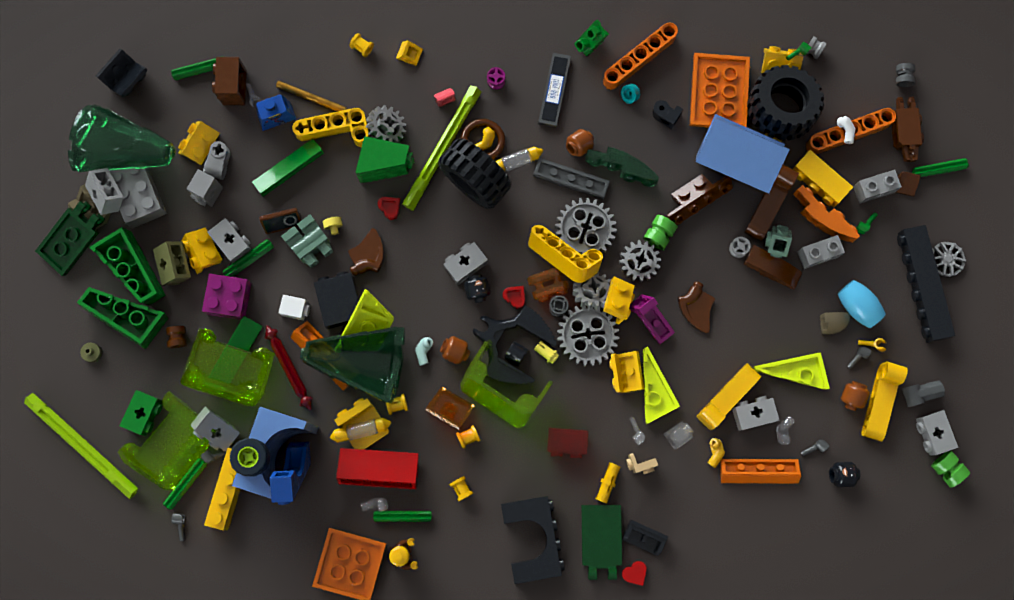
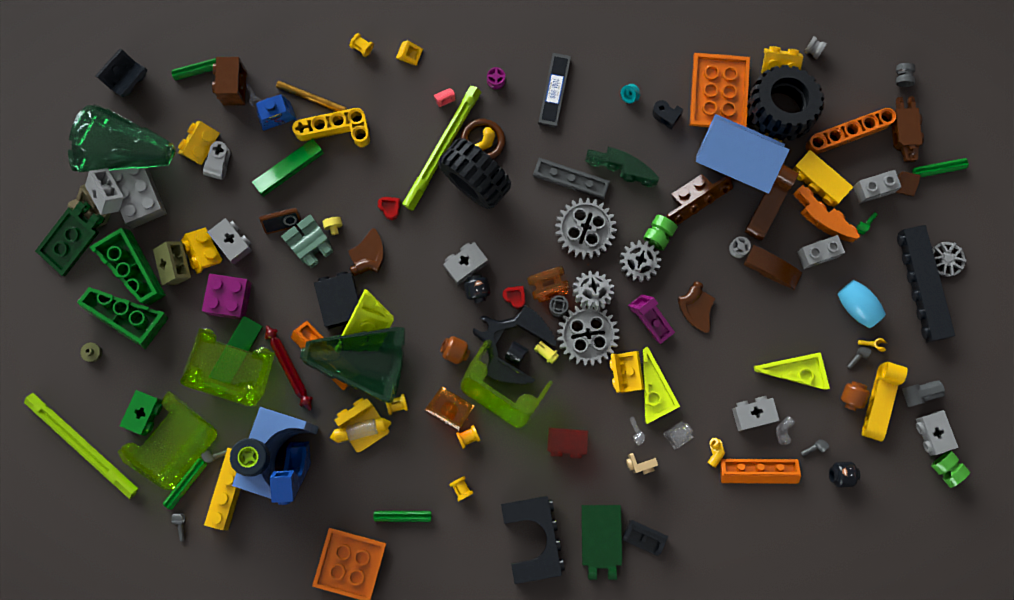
(176, 337): reddish brown wheel -> none
(204, 188): light grey brick -> none
(209, 420): light grey brick -> none
(248, 258): green axle -> none
(294, 307): white brick -> none
(372, 503): clear arm -> none
(377, 468): red brick -> none
(383, 160): green slope -> none
(386, 124): light grey gear -> none
(401, 556): yellow piece -> none
(422, 349): light aqua arm -> none
(519, 158): clear piece -> none
(564, 257): yellow beam -> none
(579, 142): dark orange head -> none
(591, 38): green hips -> none
(608, 482): yellow pin -> none
(619, 299): yellow bracket -> none
(635, 573): red tile -> none
(643, 48): orange beam -> none
(728, 397): yellow beam -> none
(778, 241): sand green brick -> none
(803, 49): green hand -> none
(834, 322): dark tan brick -> none
(849, 127): white arm -> none

